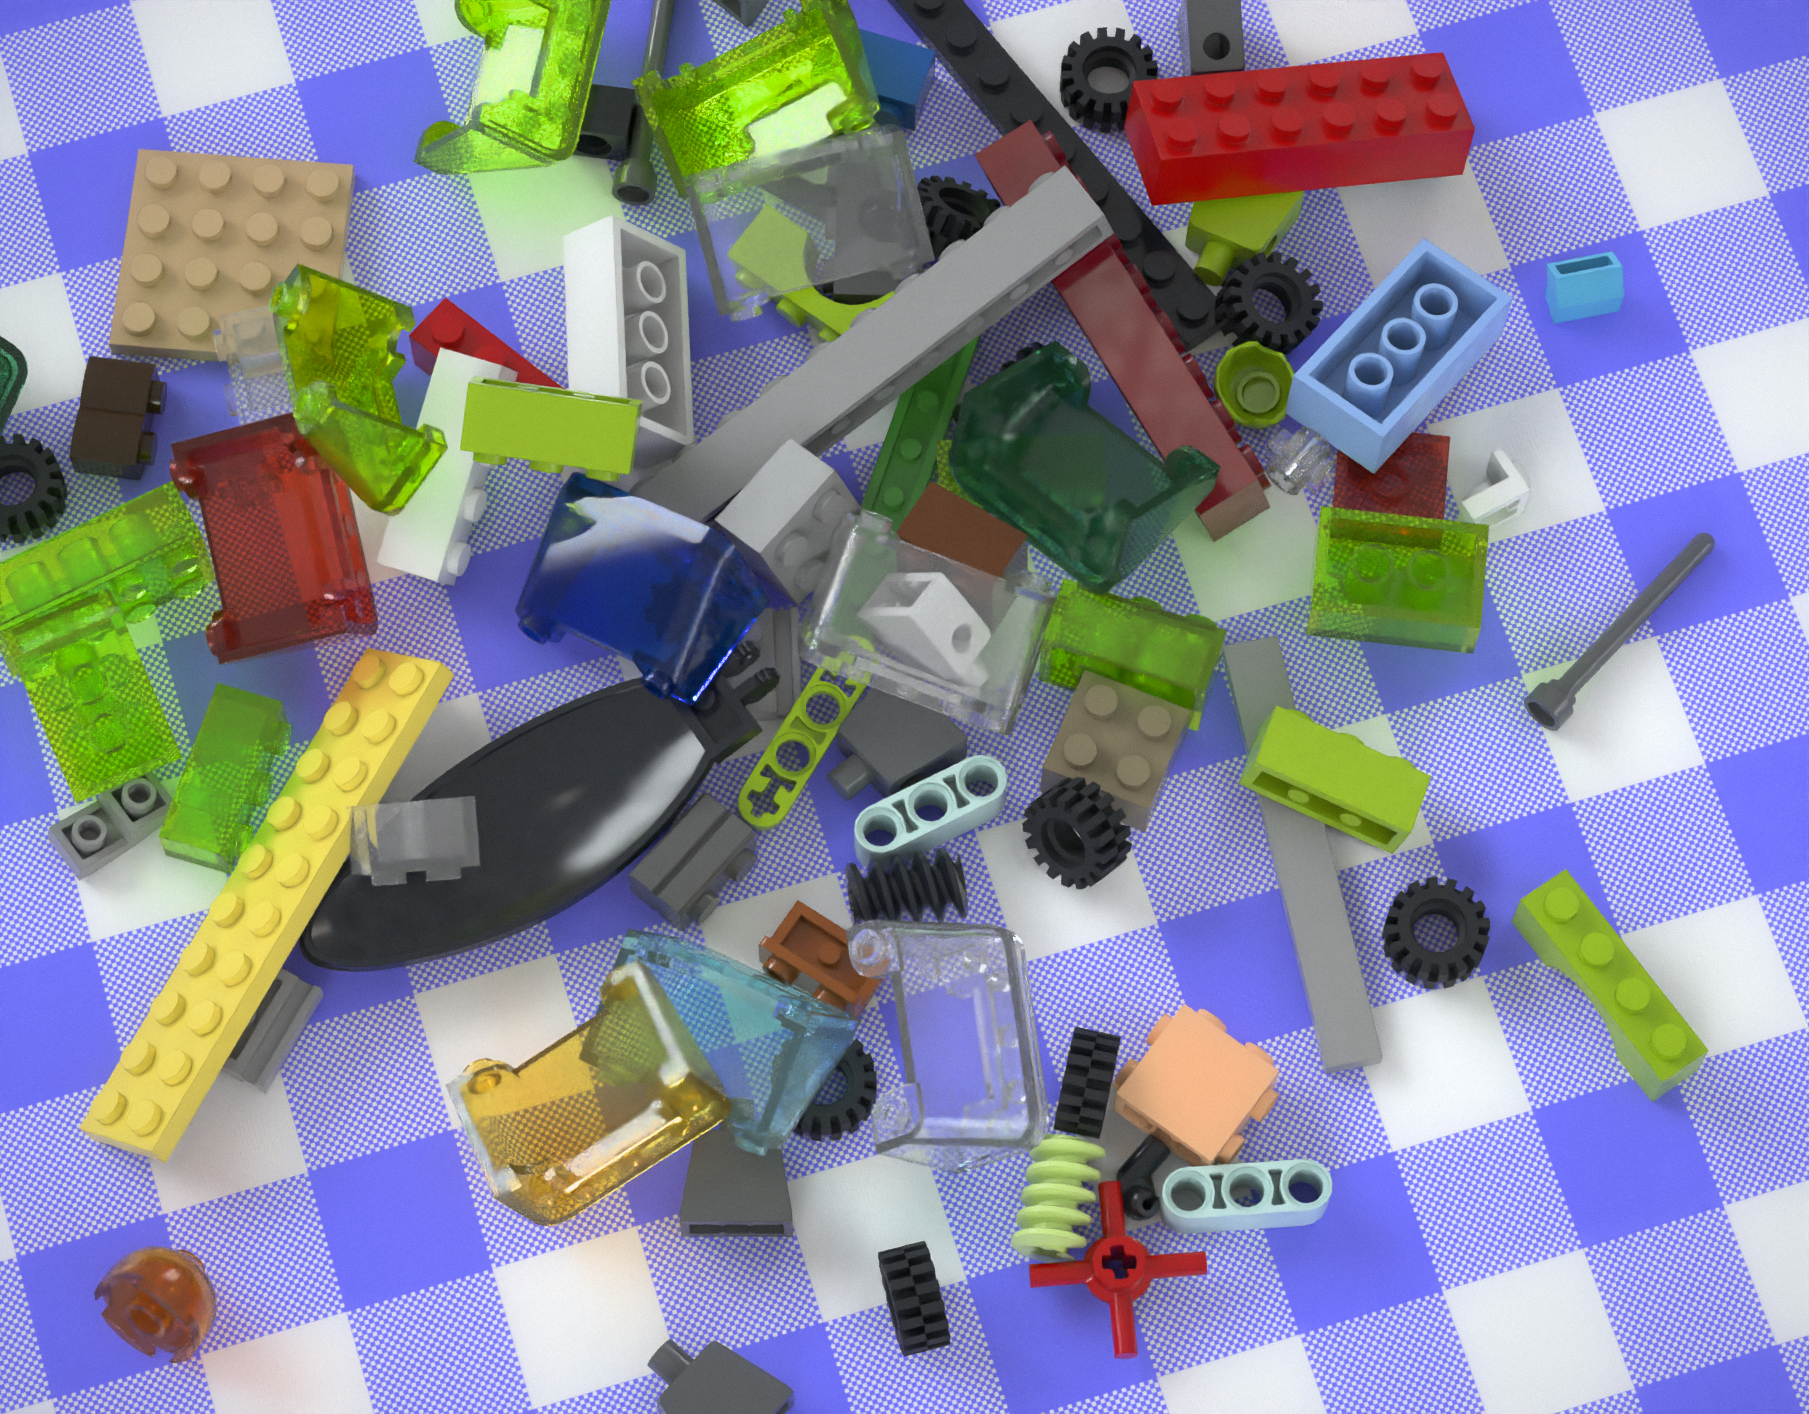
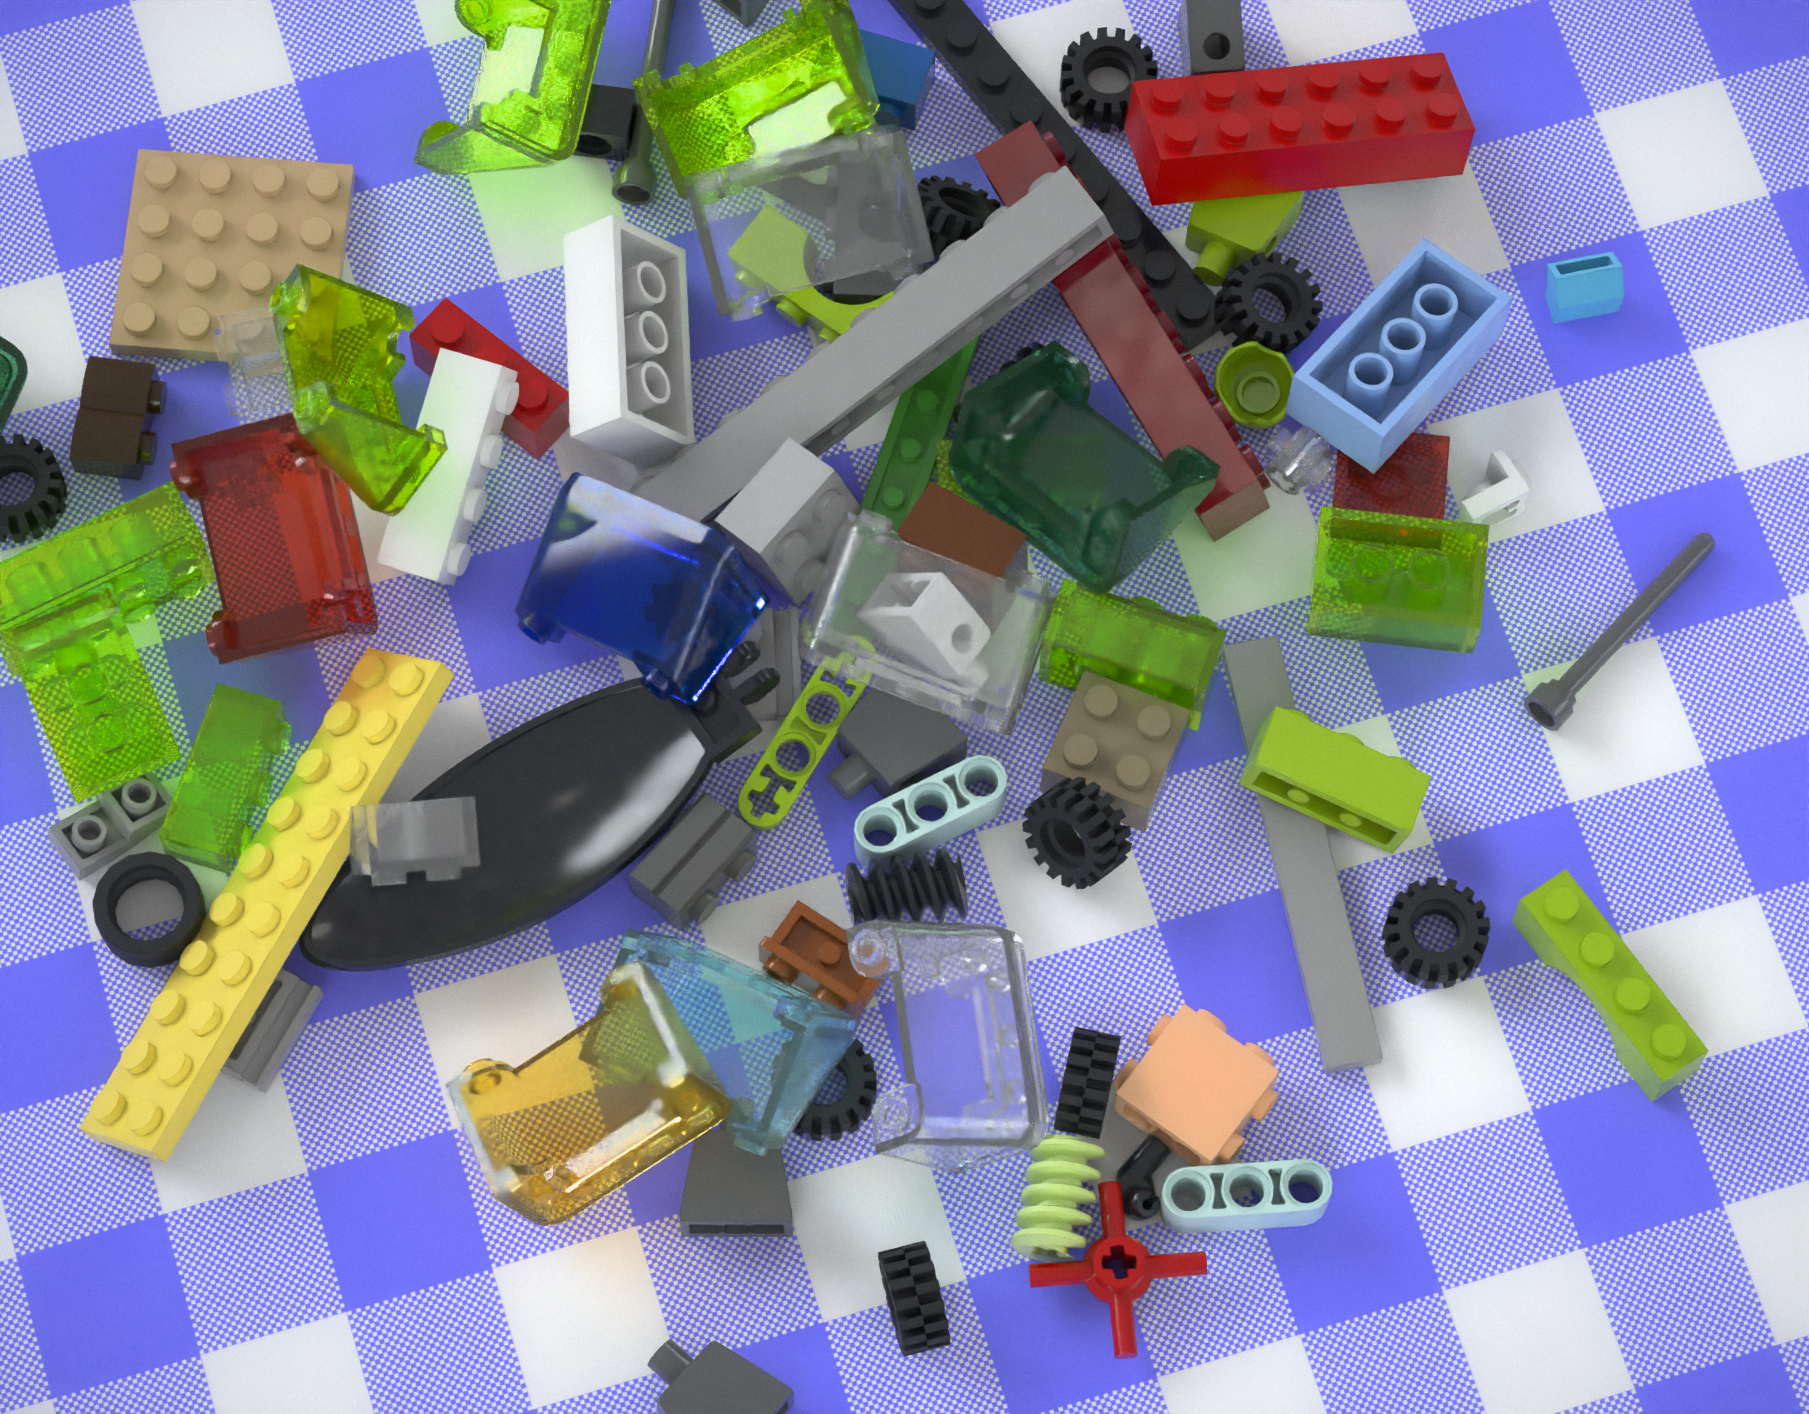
(128, 873): none -> black tyre
(159, 1301): clear orange cylinder -> none
(550, 427): lime brick -> none

